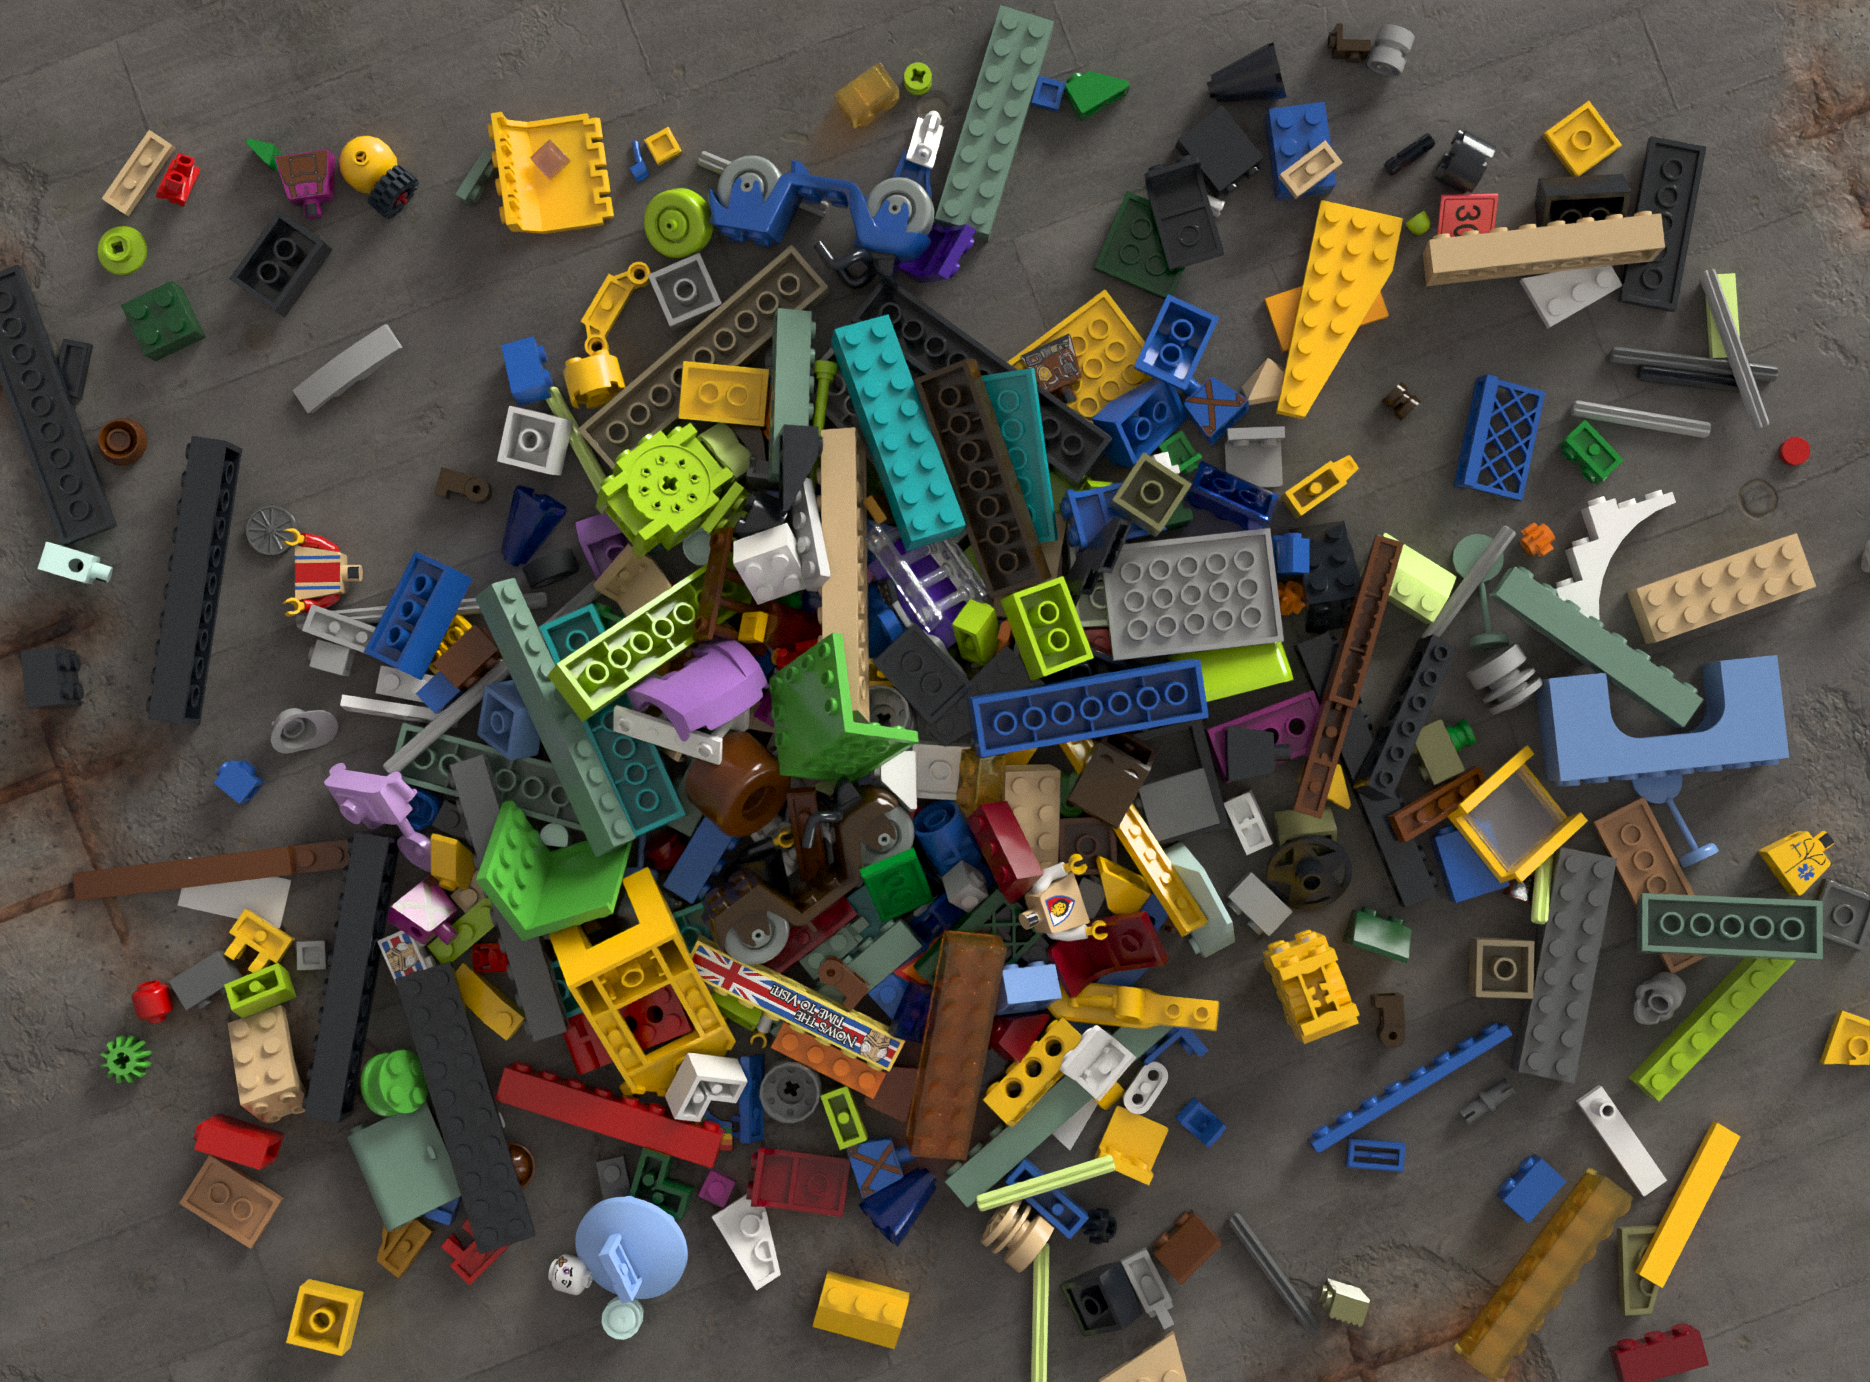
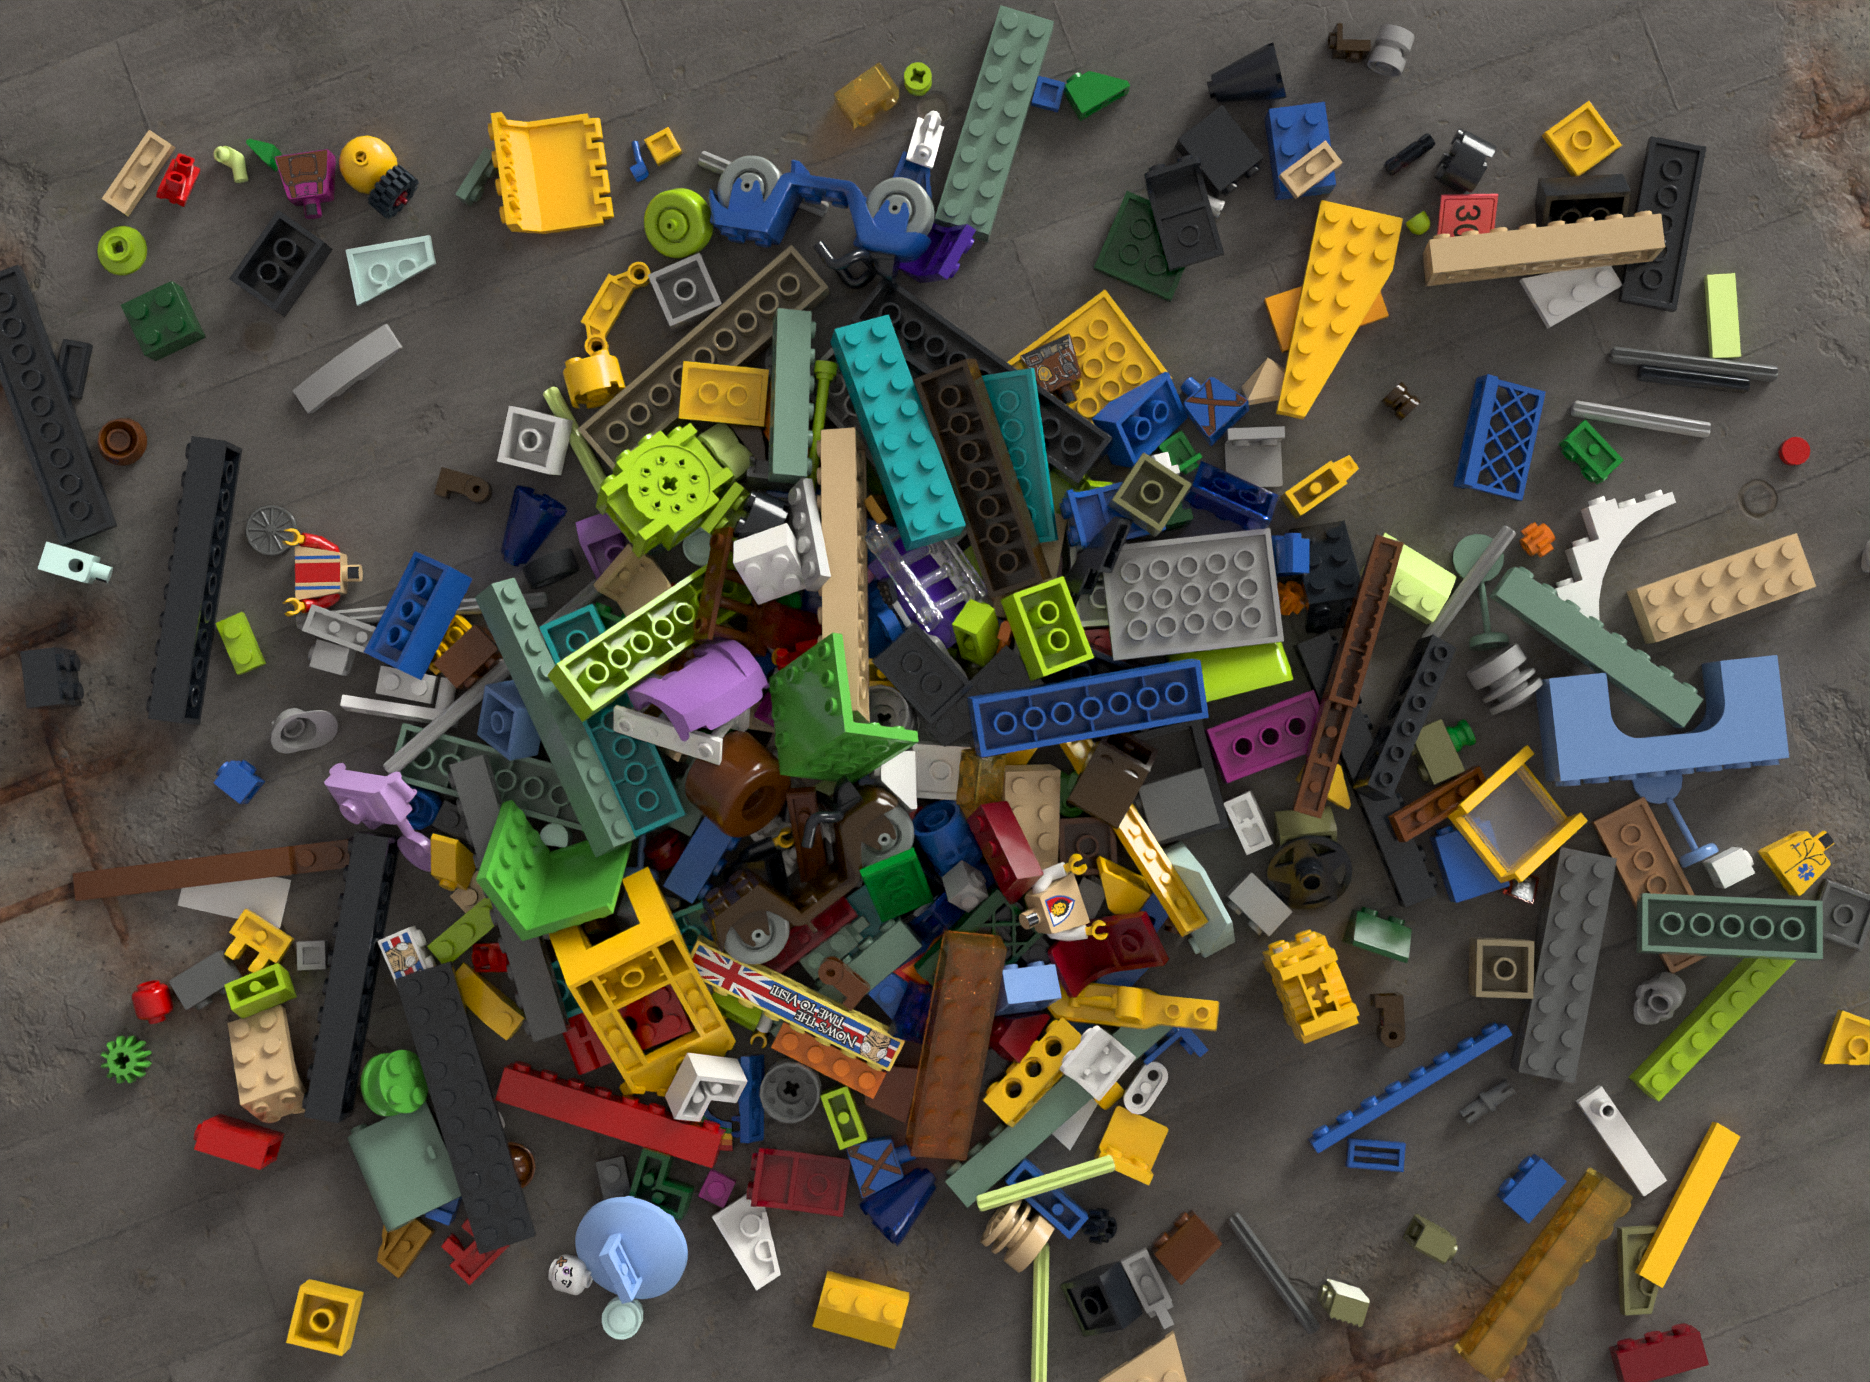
(231, 1201): medium nougat plate -> none
(233, 160): none -> yellowish green arm
(240, 643): none -> lime plate
(388, 264): none -> light aqua wing
(425, 913): magenta torso -> none
(439, 693): blue brick -> none
(526, 371): blue brick -> none
(550, 159): tile -> none
(753, 627): yellow tile -> none
(797, 453): black slope -> none
(1176, 343): blue slope -> none
(1201, 1122): blue bracket -> none
(1251, 753): black torso -> none
(1430, 1239): none -> olive brick
(1542, 891): yellowish green axle -> none
(1729, 867): none -> white brick
(1734, 349): light grey axle -> none

